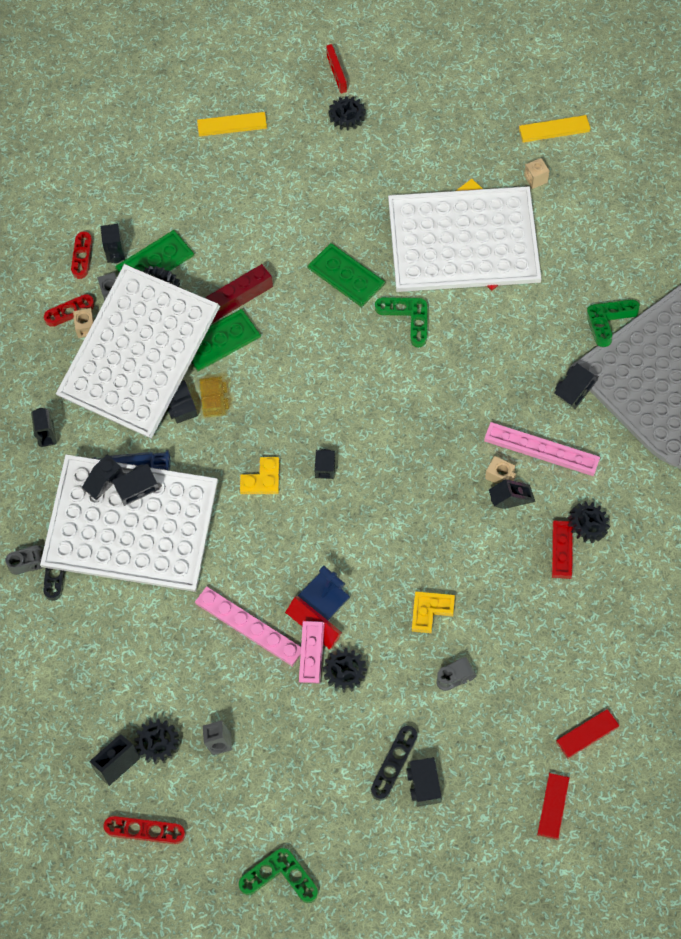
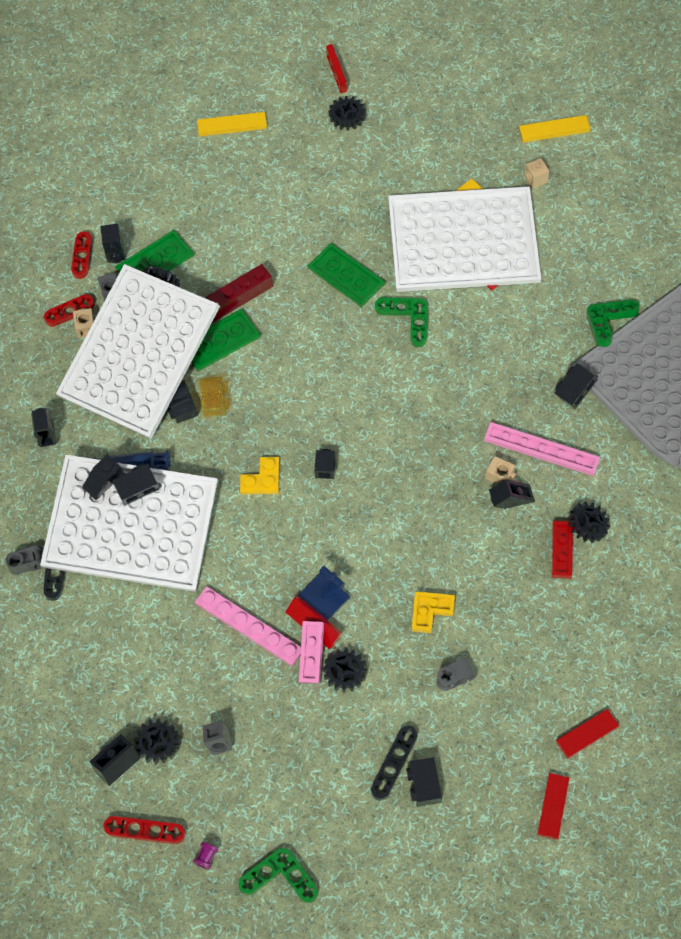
(205, 856): none -> magenta bush

